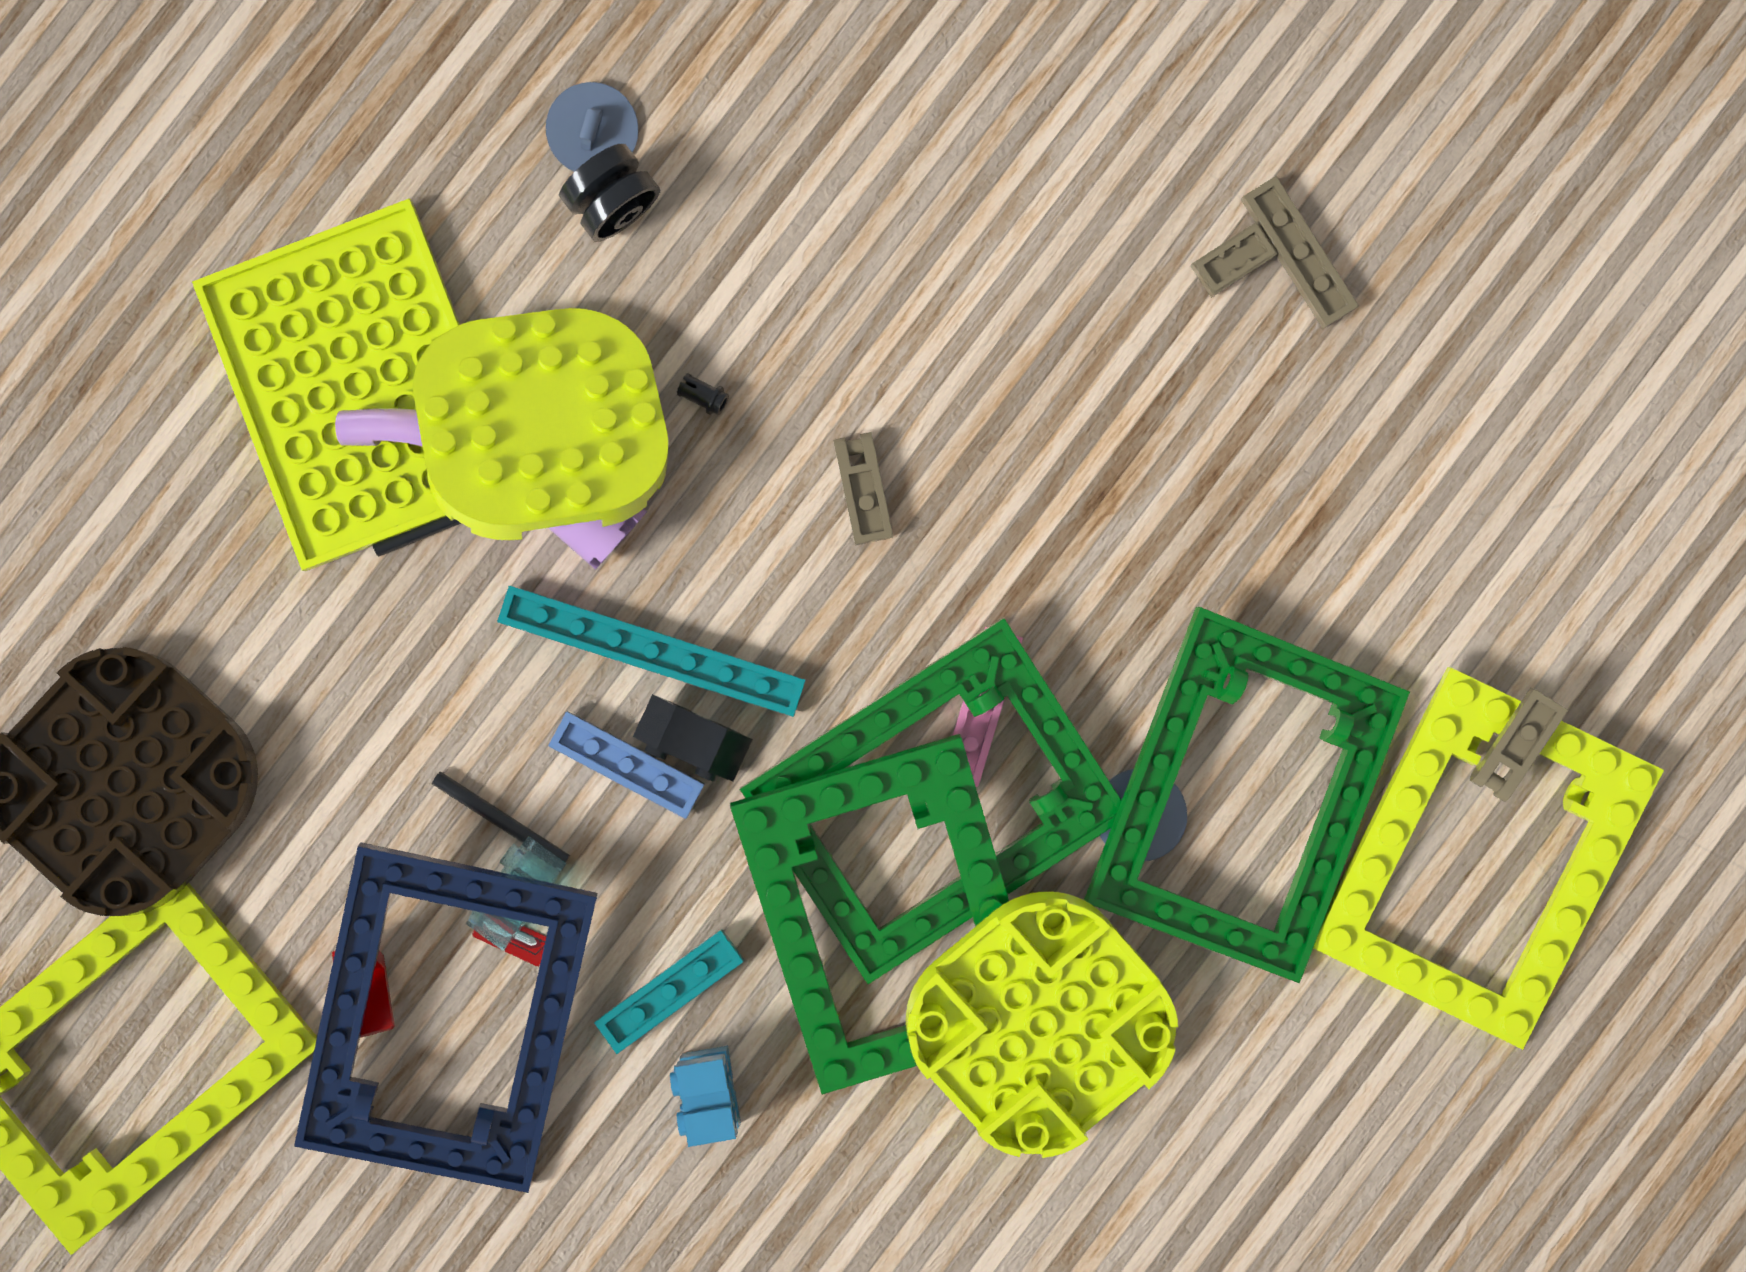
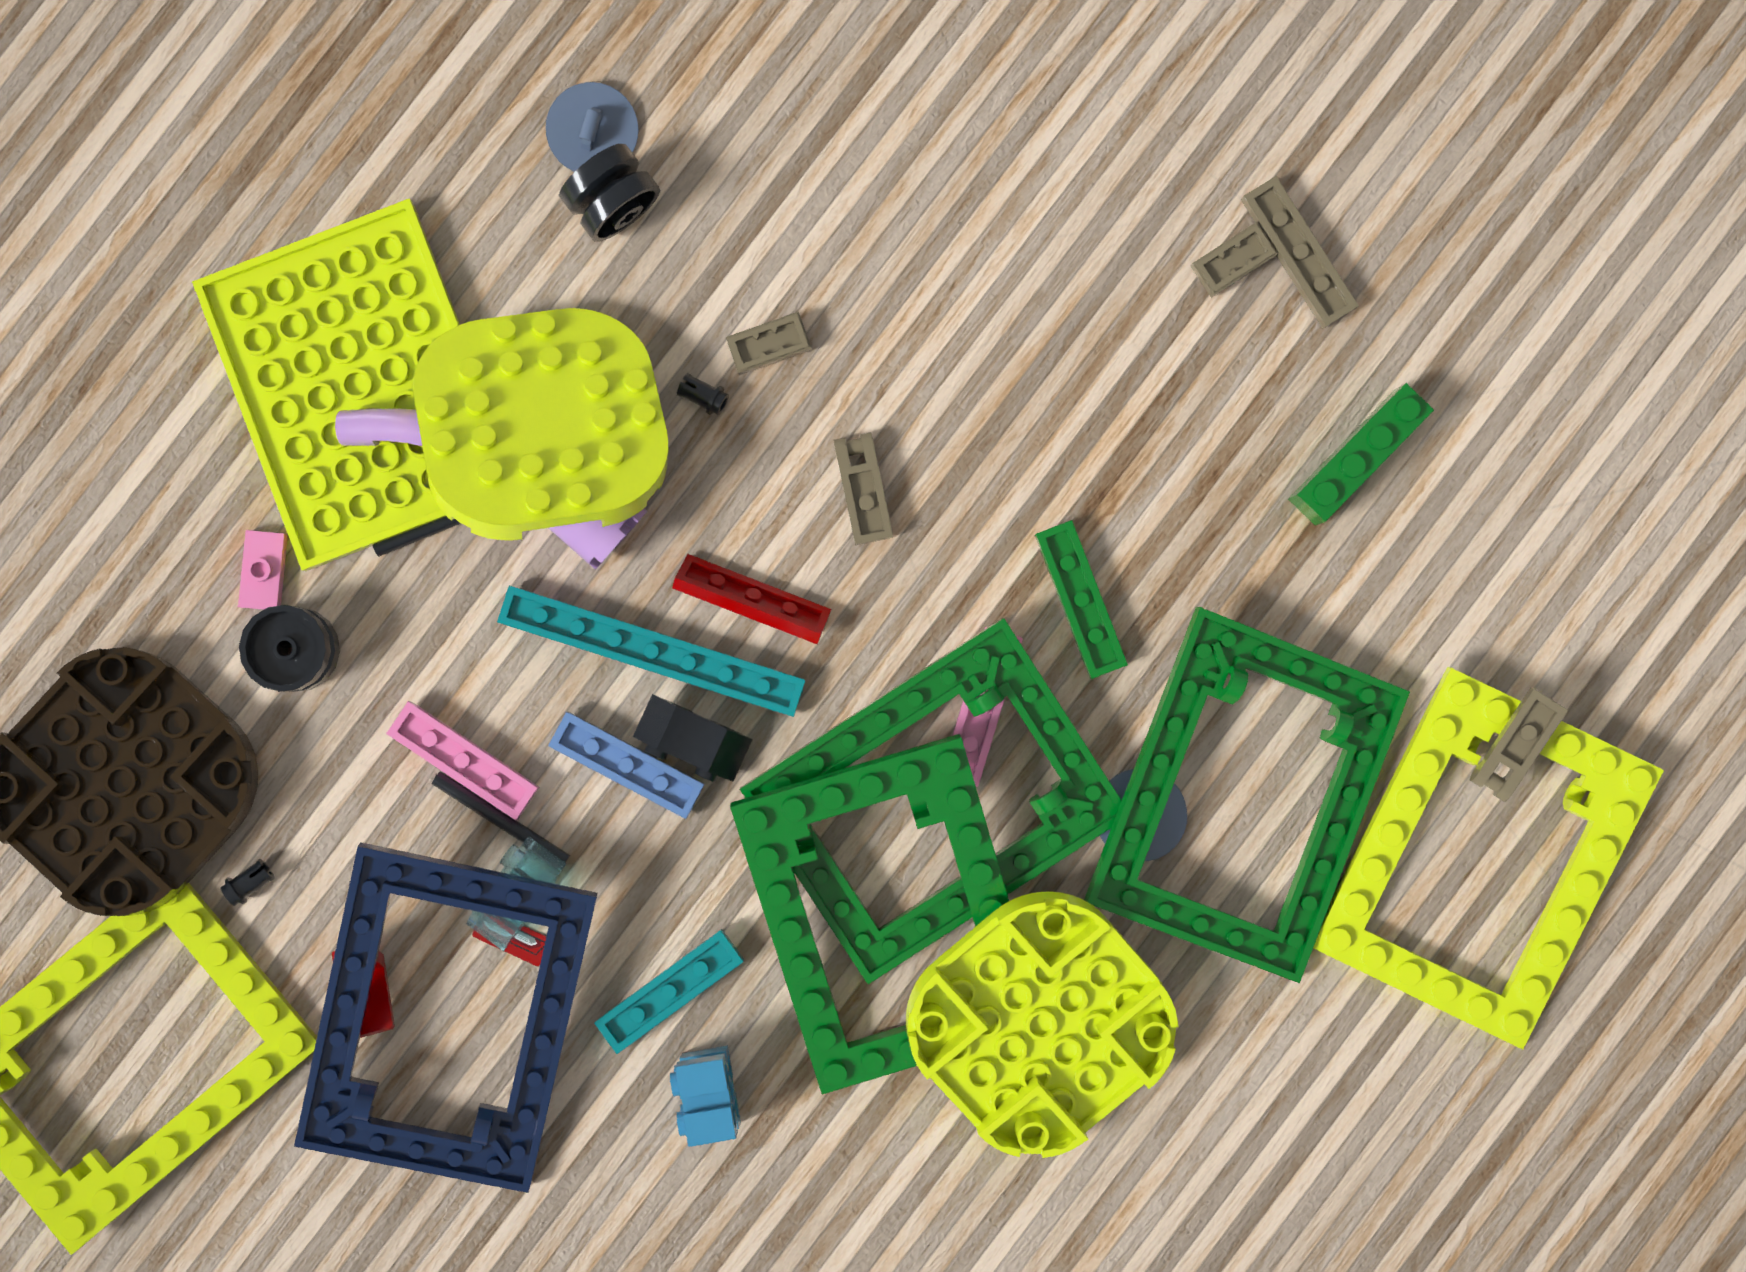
(246, 883): none -> black pin
(262, 569): none -> bright pink plate
(285, 626): none -> black wheel
(463, 760): none -> bright pink plate
(751, 598): none -> red plate
(768, 343): none -> dark tan plate
(1081, 599): none -> green plate
(1360, 454): none -> green brick

